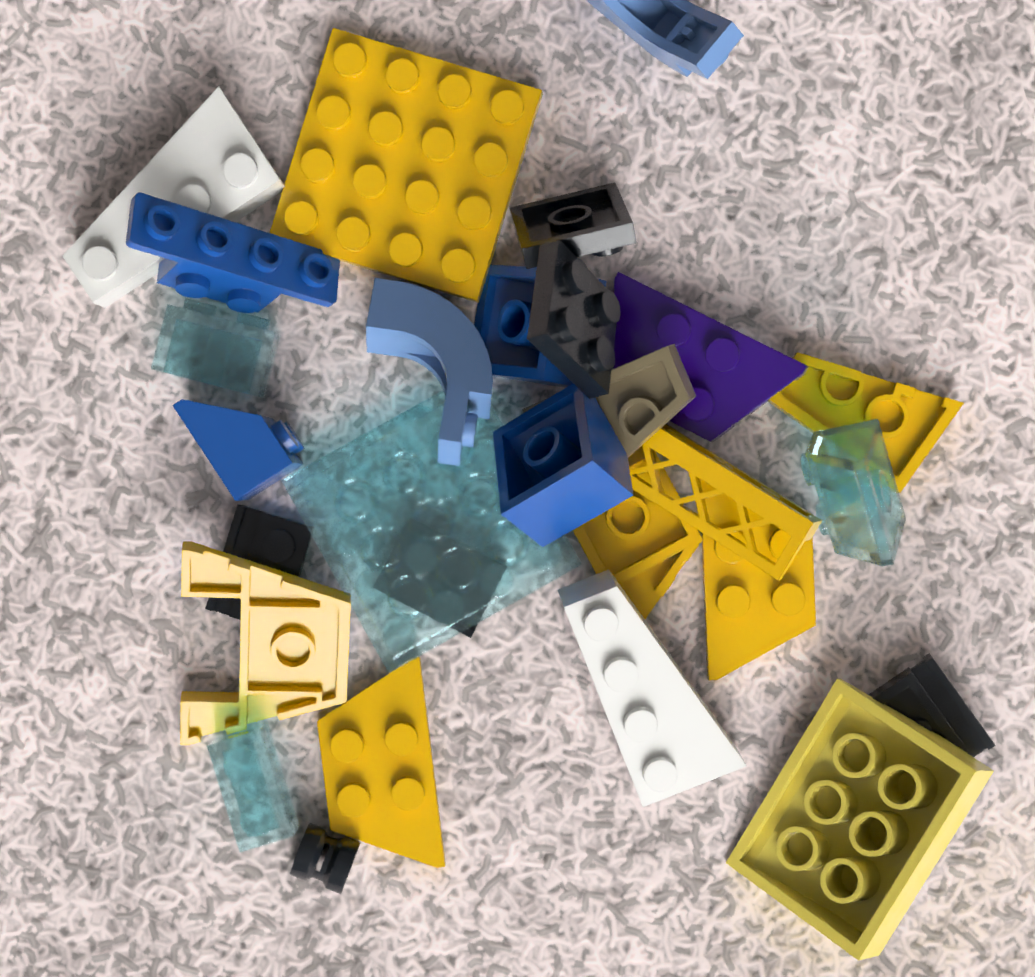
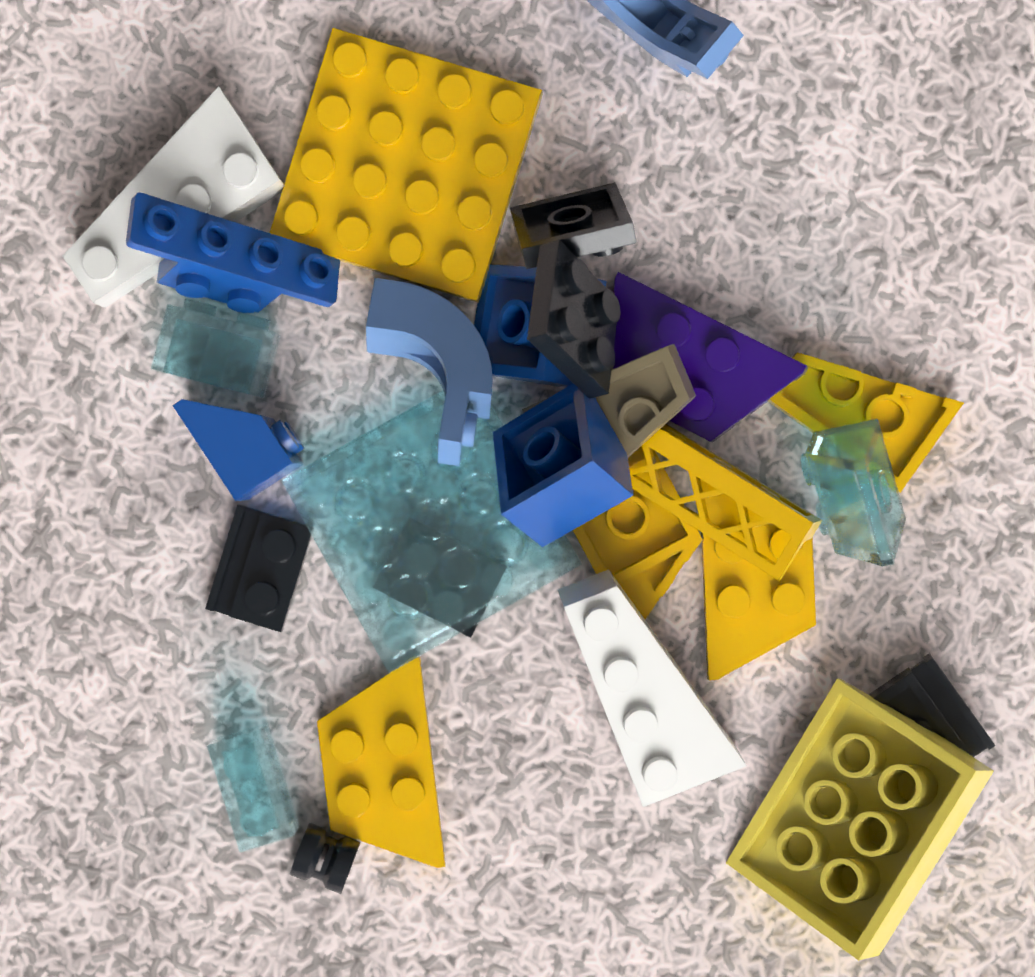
(289, 643): yellow wing -> none

